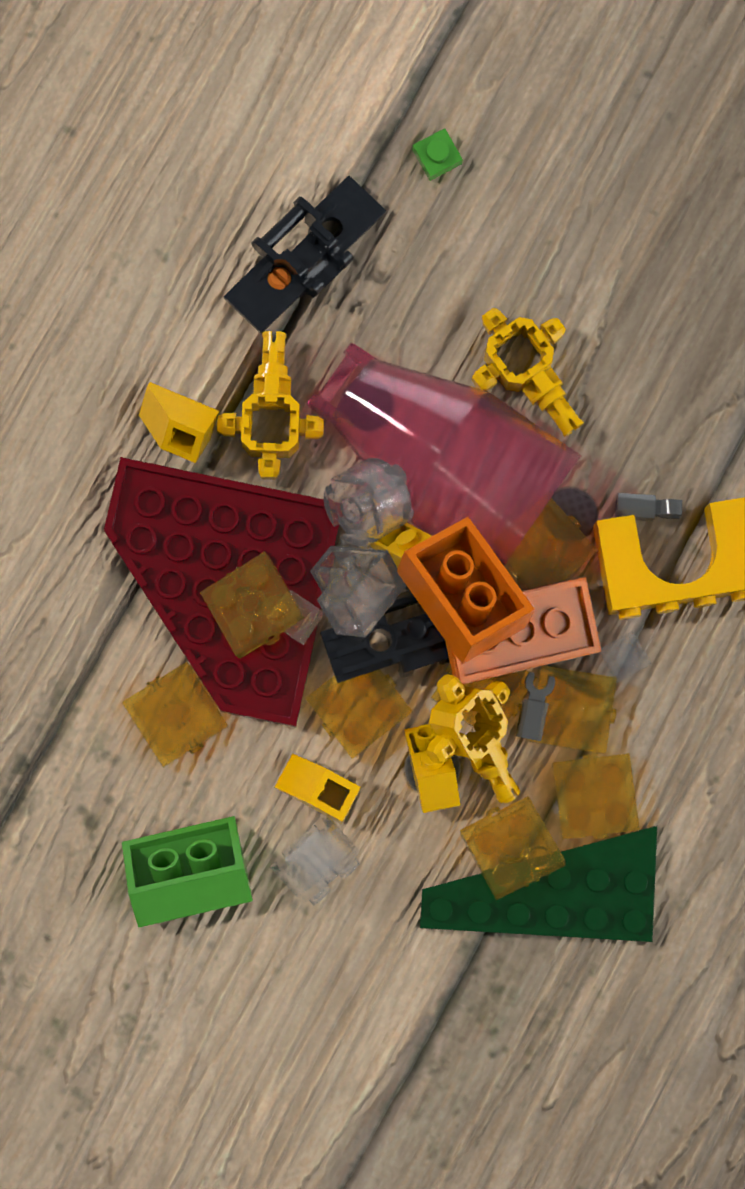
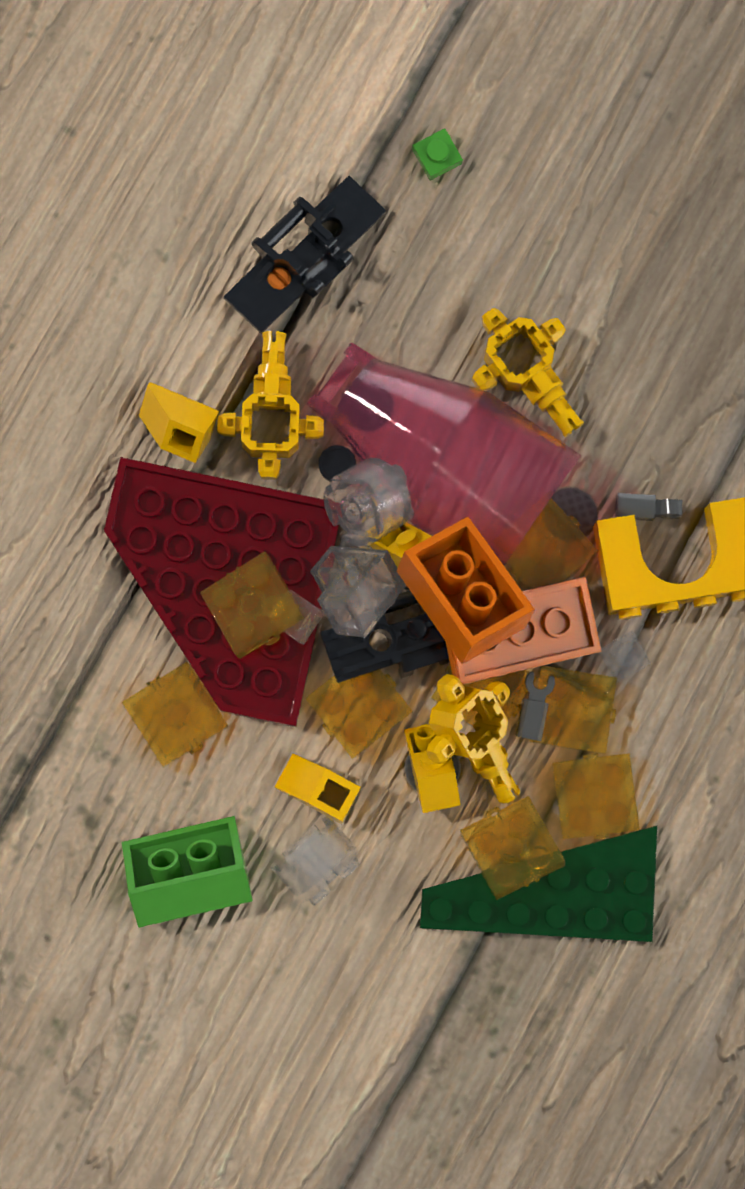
(335, 460): none -> black piece

